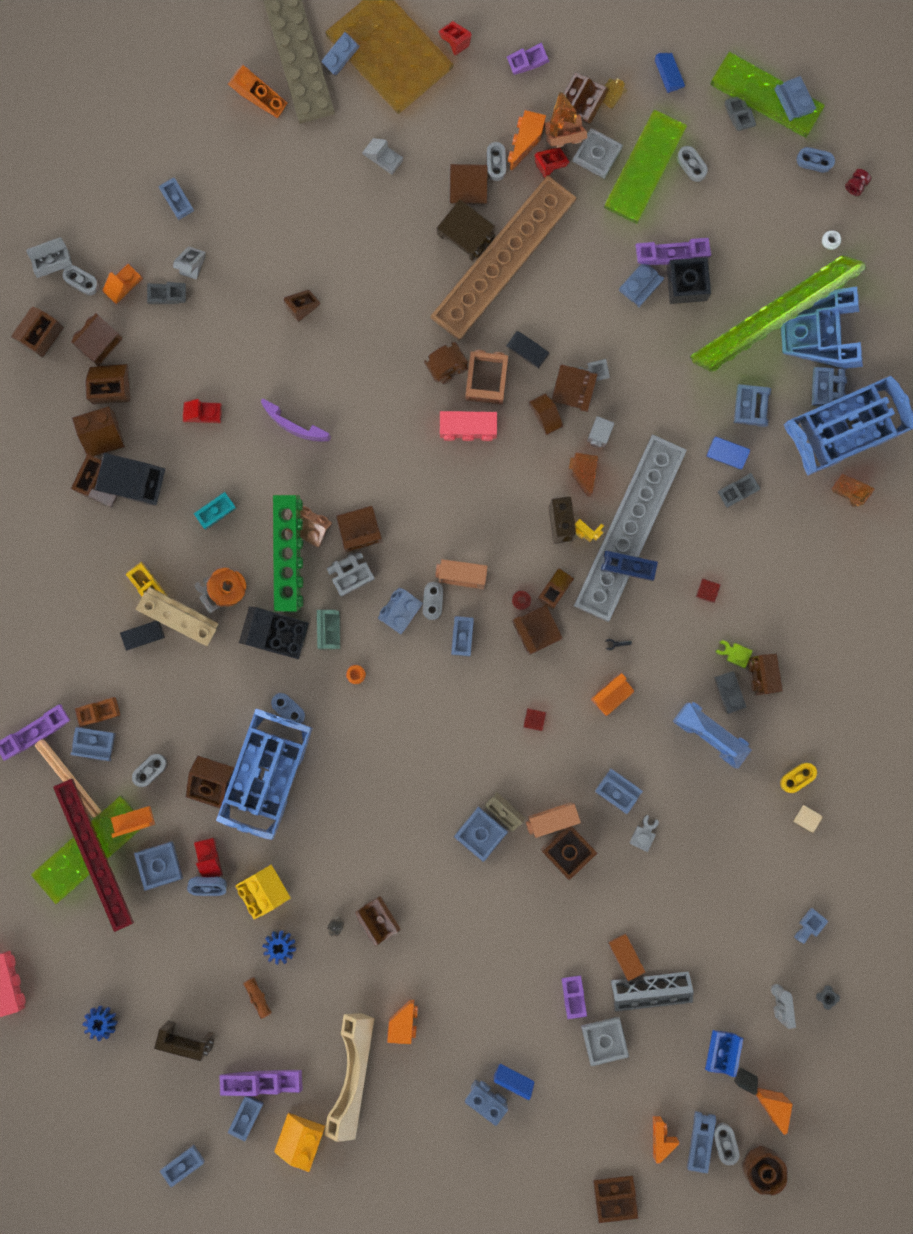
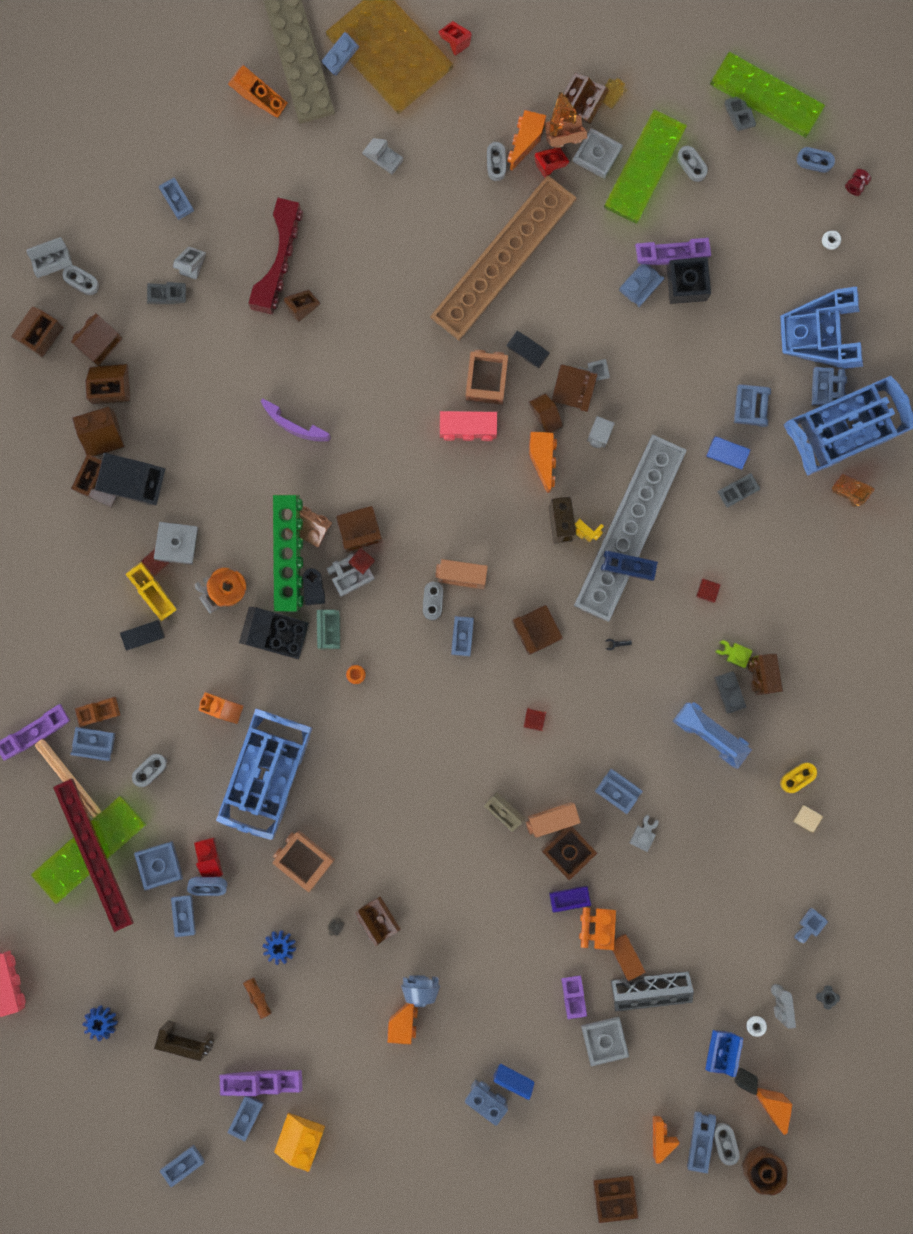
(120, 285): orange slope -> none
(132, 821): orange panel -> none
(154, 565): none -> clear red tile
(176, 543): none -> light grey plate
(177, 616): tan fence -> none
(183, 915): none -> sand blue plate
(202, 412): red slope -> none
(208, 781): reddish brown slope -> none
(215, 511): teal plate -> none
(220, 708): none -> orange slope
(262, 892): yellow slope -> none
(265, 292): none -> dark red arch
(280, 853): none -> nougat window
(288, 708): sand blue plate -> none
(313, 591): none -> black piece
(344, 1116): tan arch -> none
(361, 561): none -> clear red tile
(400, 610): sand blue bracket -> none
(420, 990): none -> sand blue cone
(446, 363): reddish brown brick -> none
(467, 229): dark brown panel -> none
(468, 183): reddish brown slope -> none
(480, 834): sand blue plate -> none
(526, 604): clear red plate -> none
(527, 60): medium lavender slope -> none
(541, 454): none -> orange slope
(555, 588): reddish brown slope -> none
(570, 899): none -> dark purple tile
(584, 471): clear orange slope -> none
(604, 928): none -> orange plate
(613, 694): orange panel -> none
(669, 72): blue slope -> none
(762, 1026): none -> white plate
(777, 313): clear neon green plate -> none
(795, 98): sand blue plate -> none

